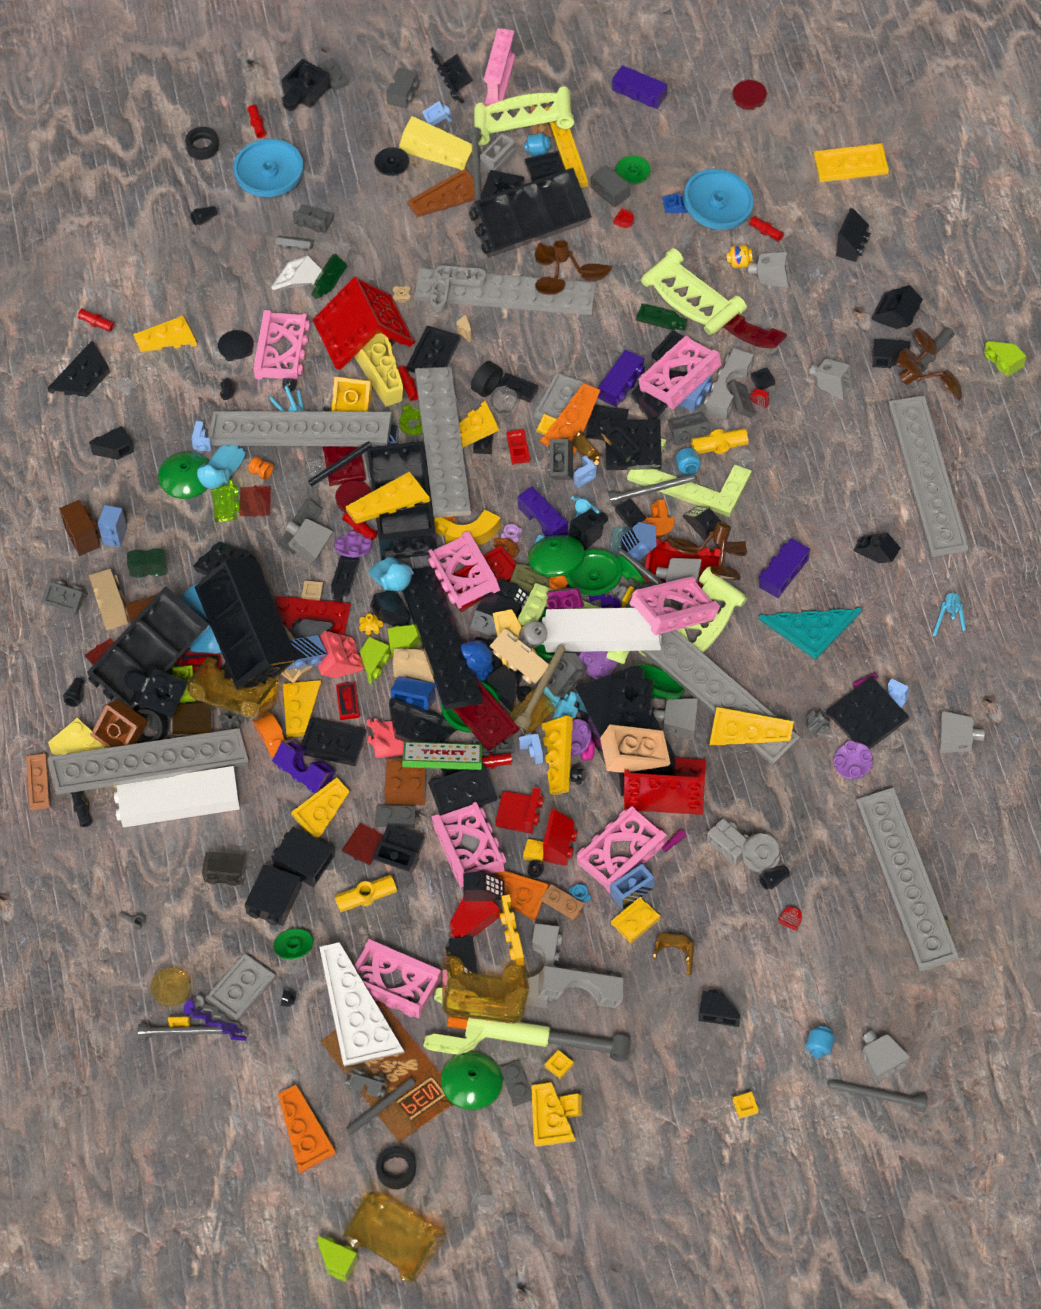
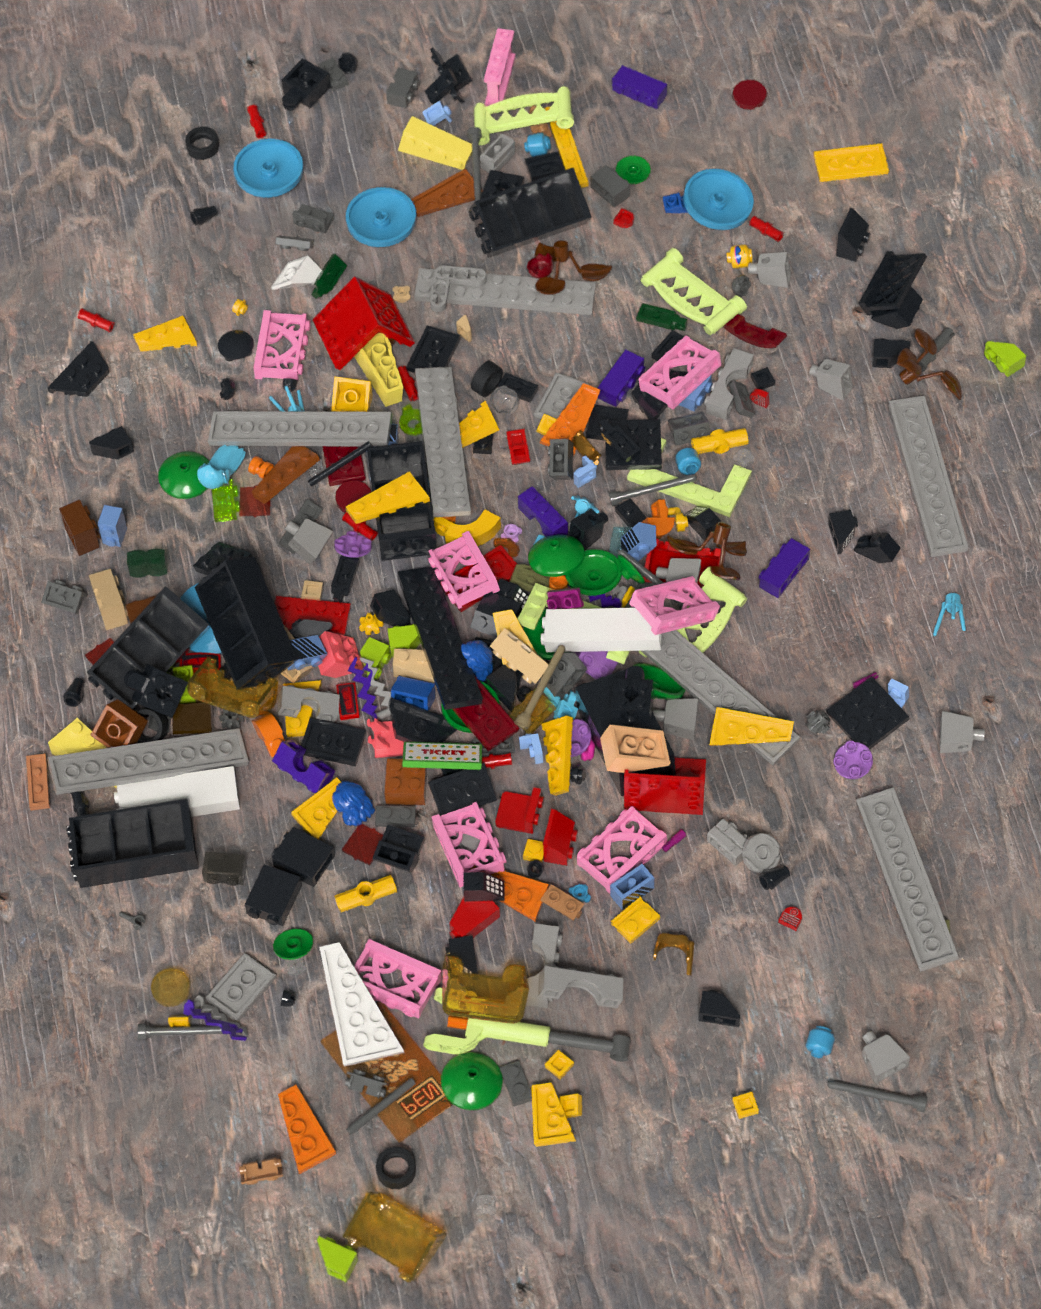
(132, 843): none -> black container
(199, 438): light blue bracket -> none
(240, 307): none -> yellow plate
(270, 1171): none -> medium nougat hinge
(289, 468): none -> dark orange wing
(323, 703): none -> light grey arch
(347, 62): none -> black plate
(353, 803): none -> blue hair
(367, 682): none -> piece
(381, 217): none -> dark azure dish
(391, 161): black dish -> none
(391, 574): medium azure hair -> none
(441, 86): none -> black plate
(511, 935): yellow wing -> none
(533, 634): light grey head -> none
(540, 266): none -> dark red hair
(680, 520): none -> yellow plate
(741, 285): none -> dark grey plate
(811, 629): teal tile -> none
(842, 528): none -> black slope
(885, 277): none -> black fence

